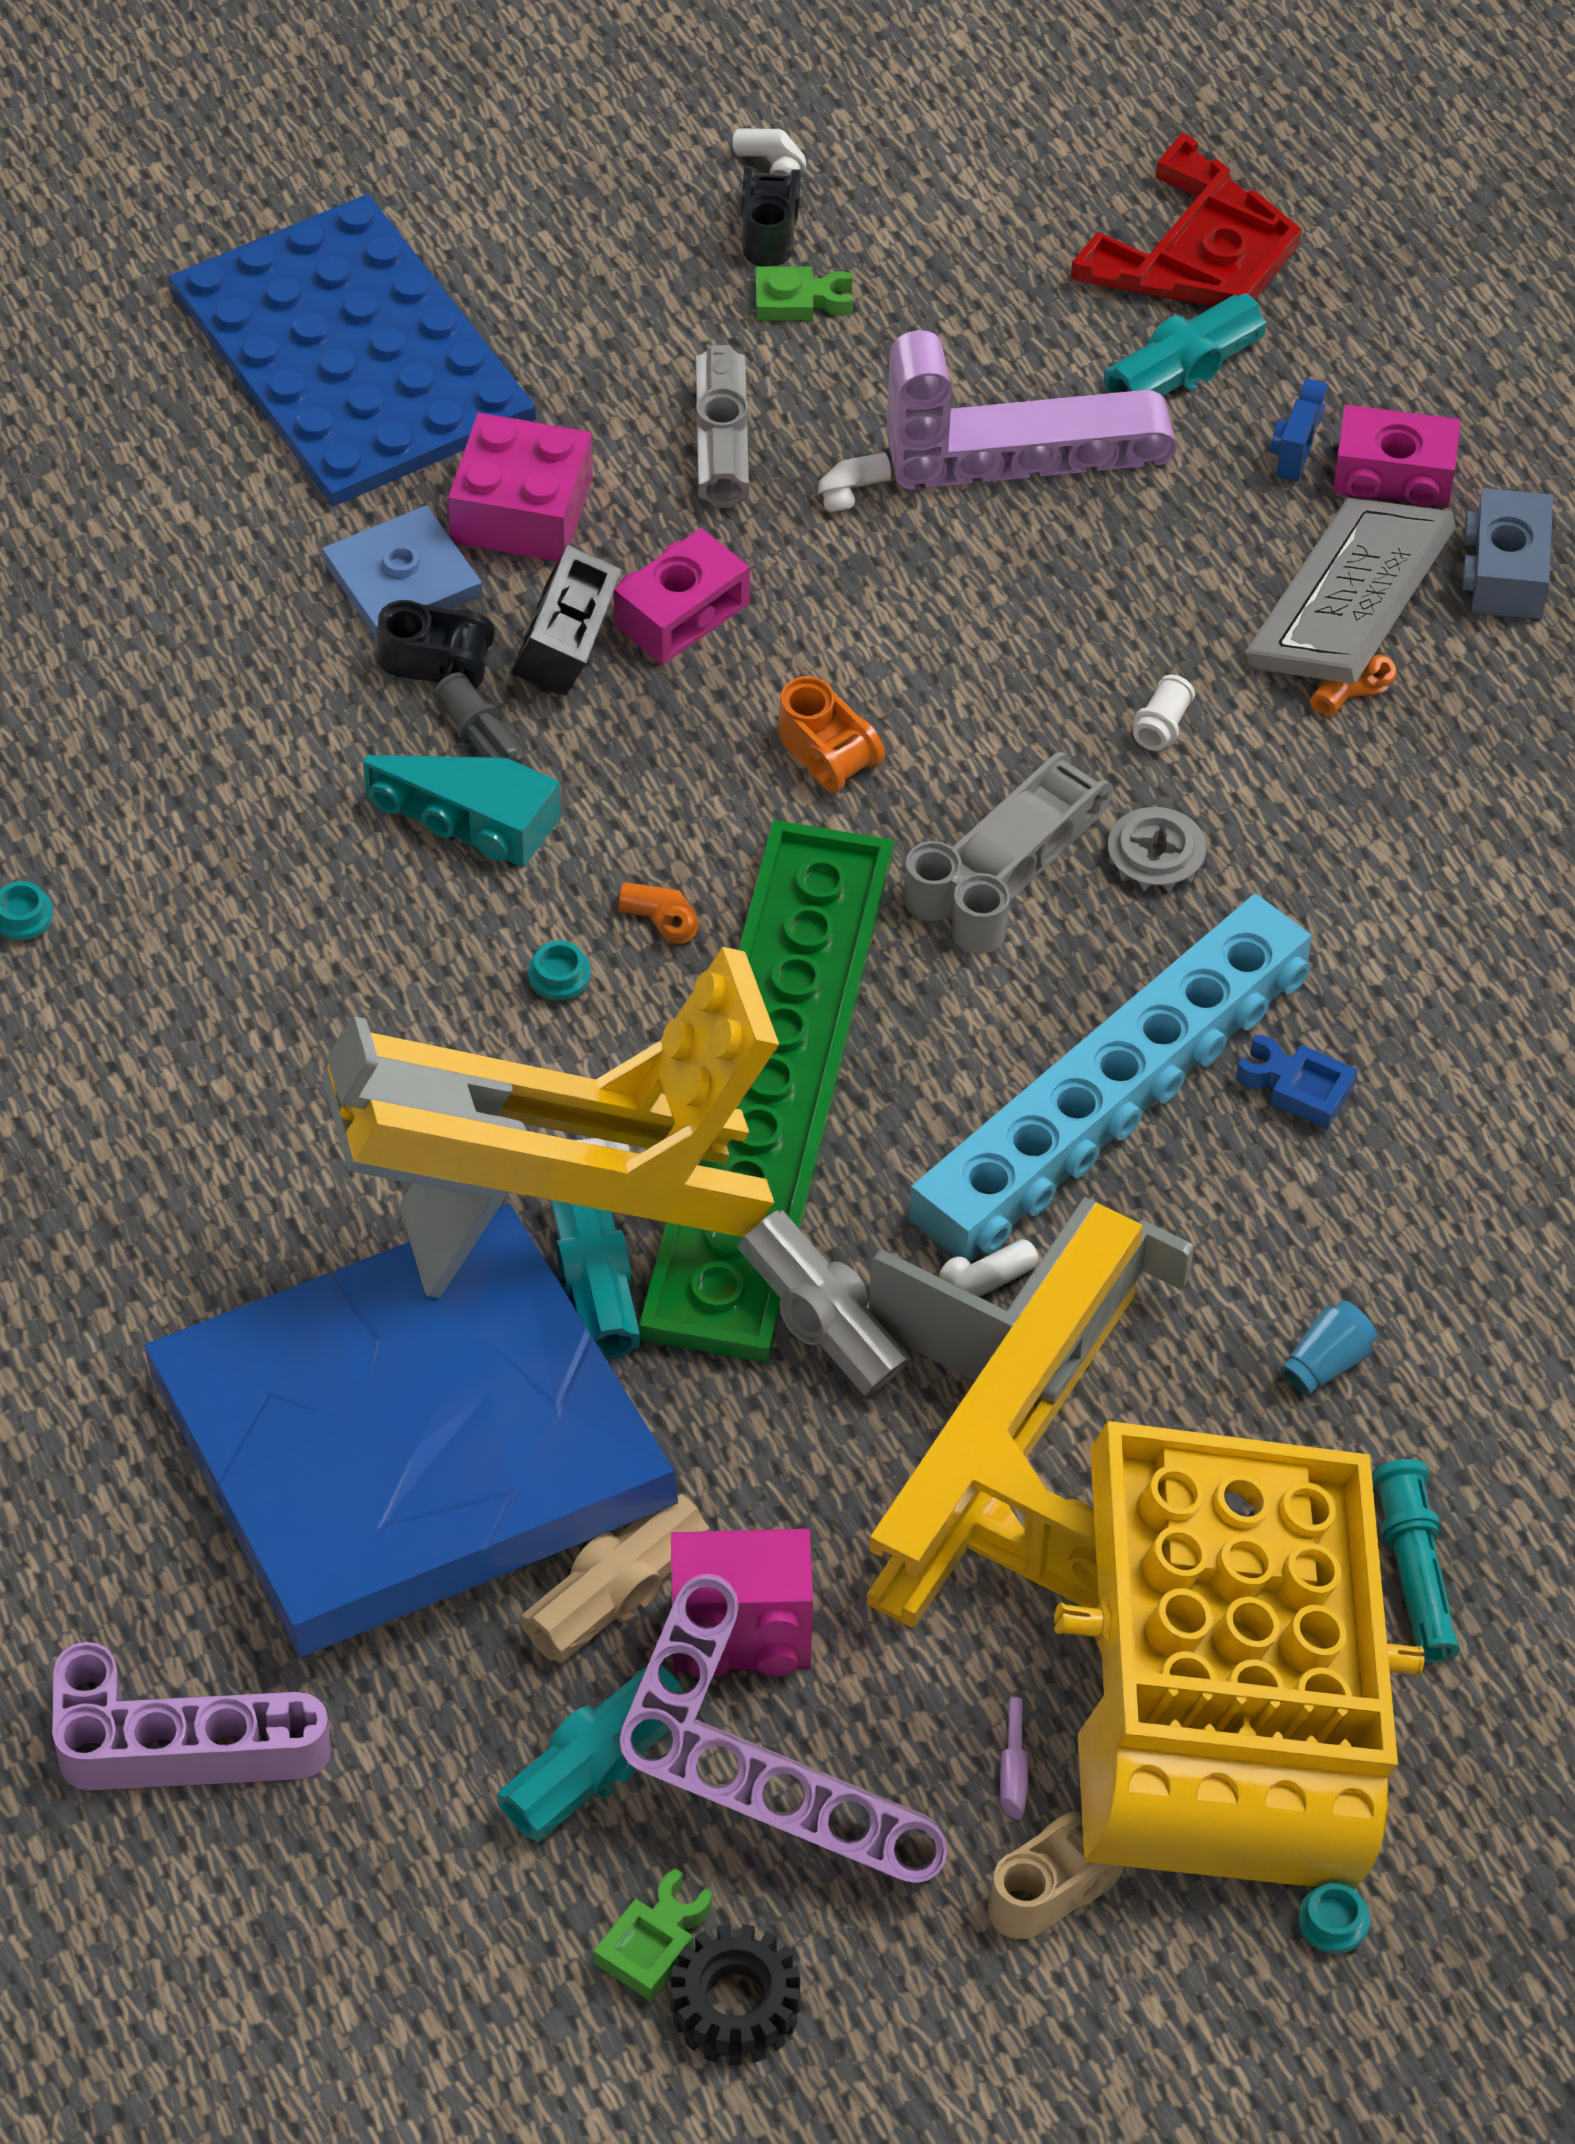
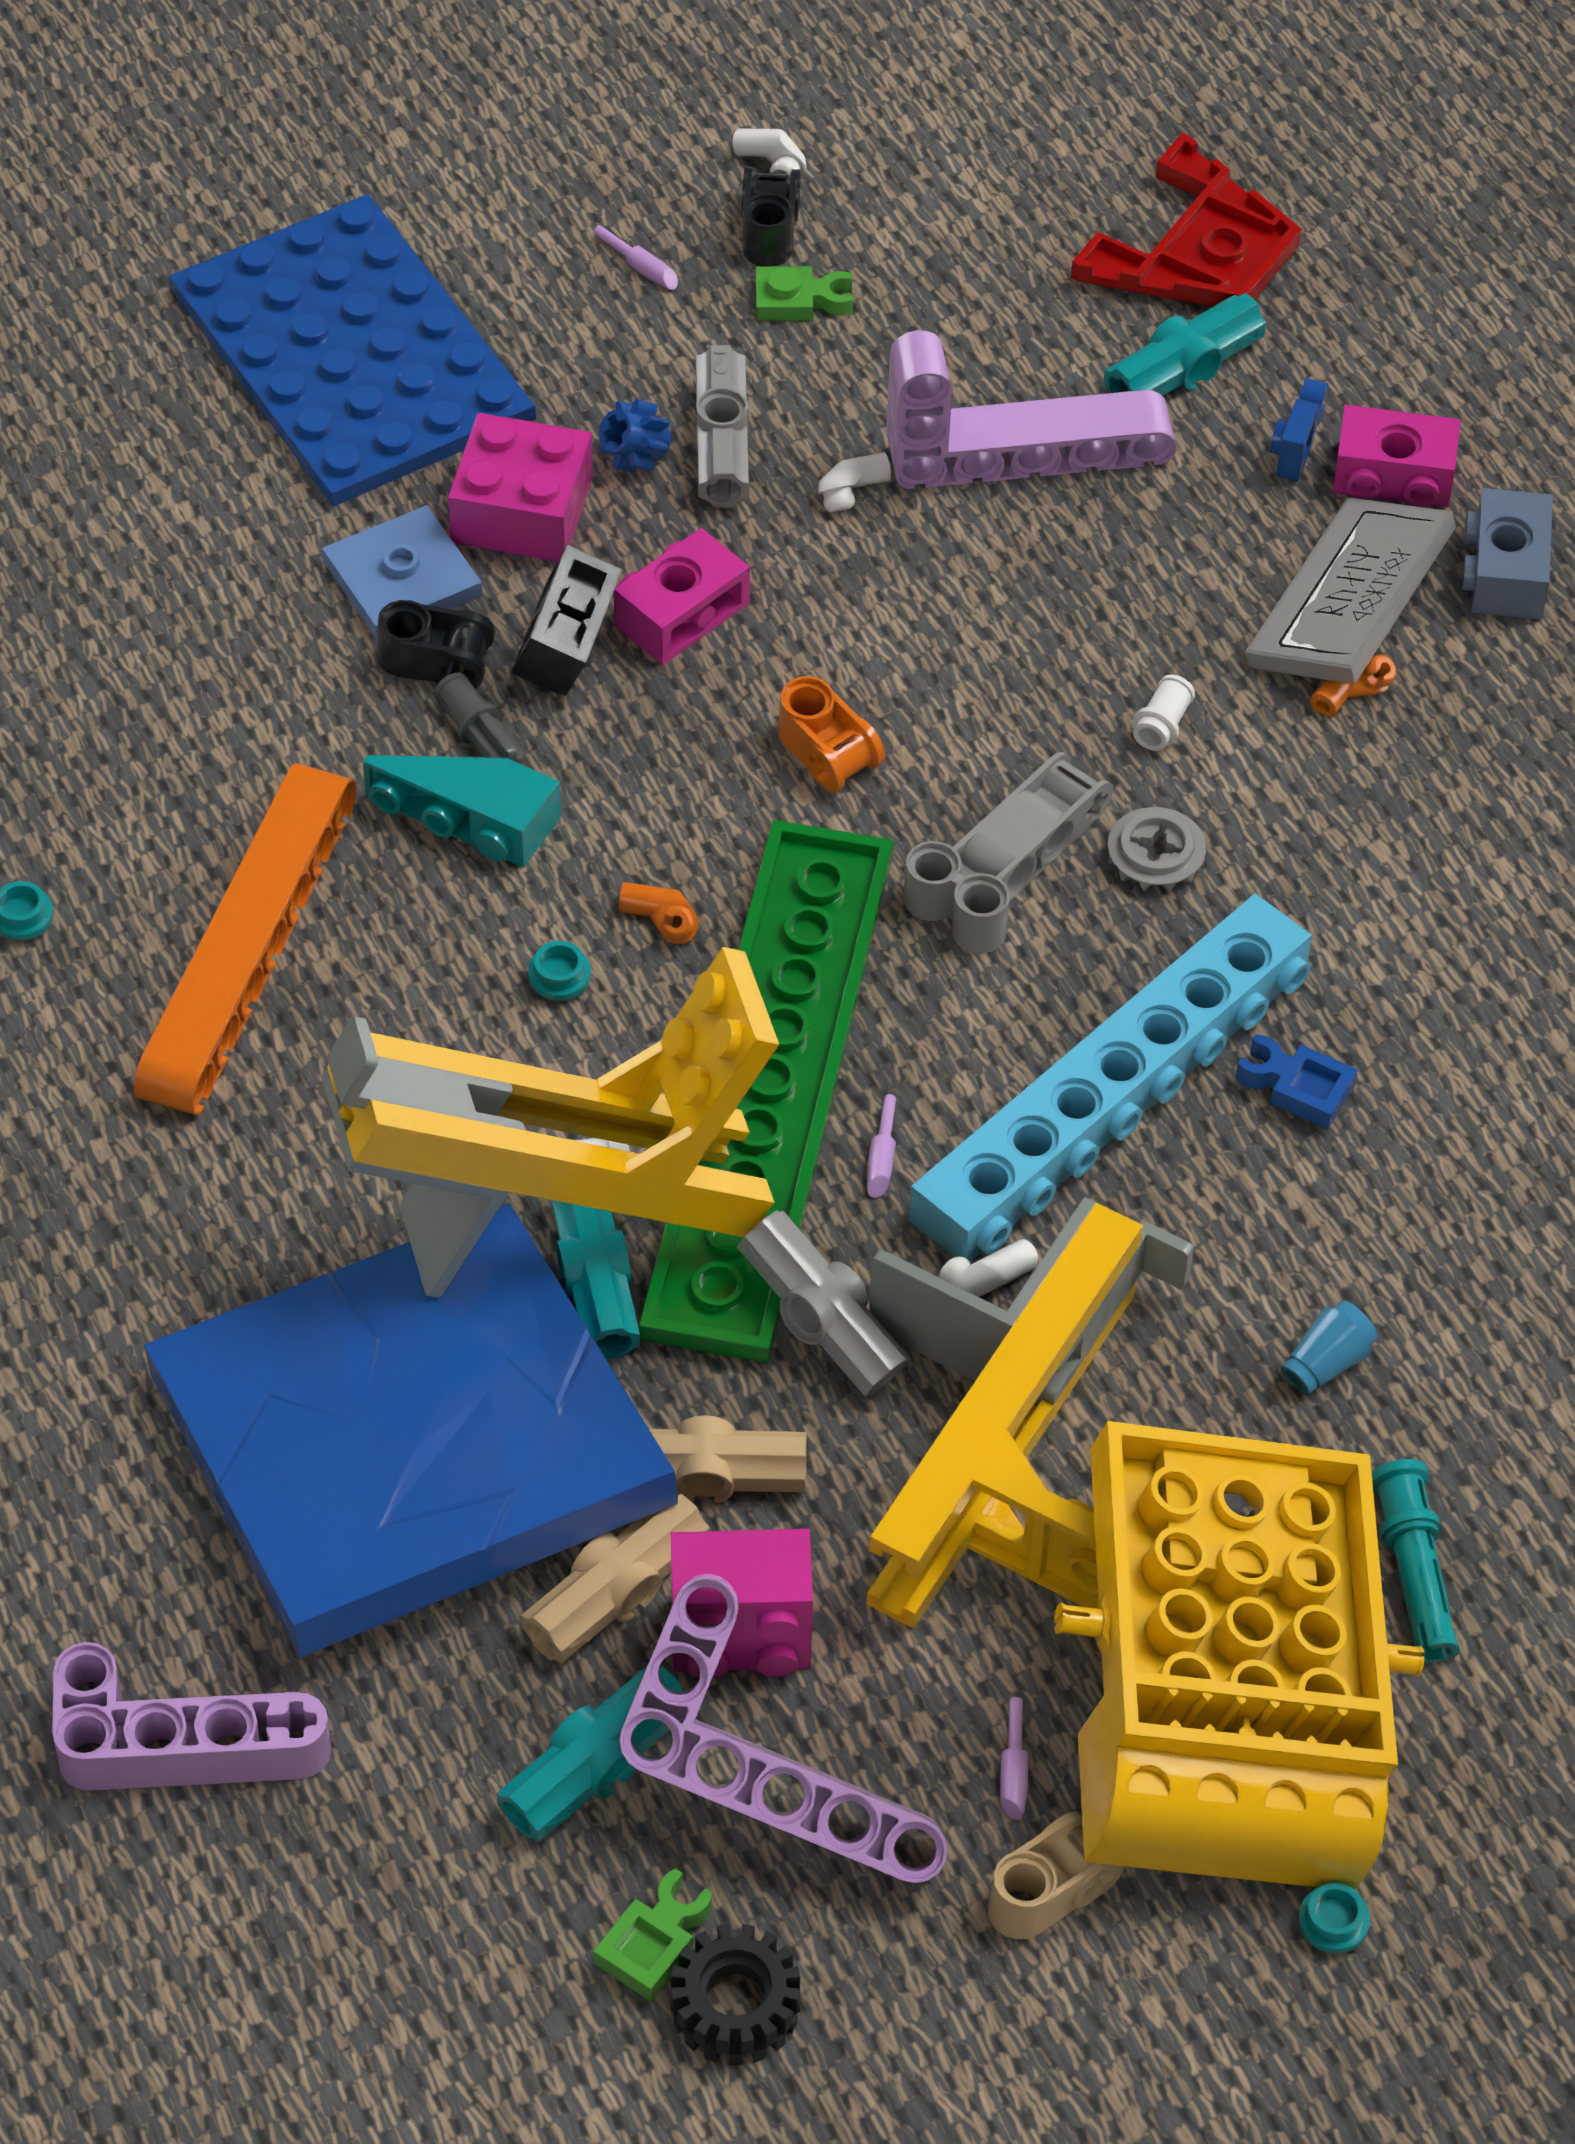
(242, 938): none -> orange beam
(634, 435): none -> blue gear
(641, 260): none -> lavender piece
(717, 1459): none -> tan piece
(882, 1151): none -> lavender piece

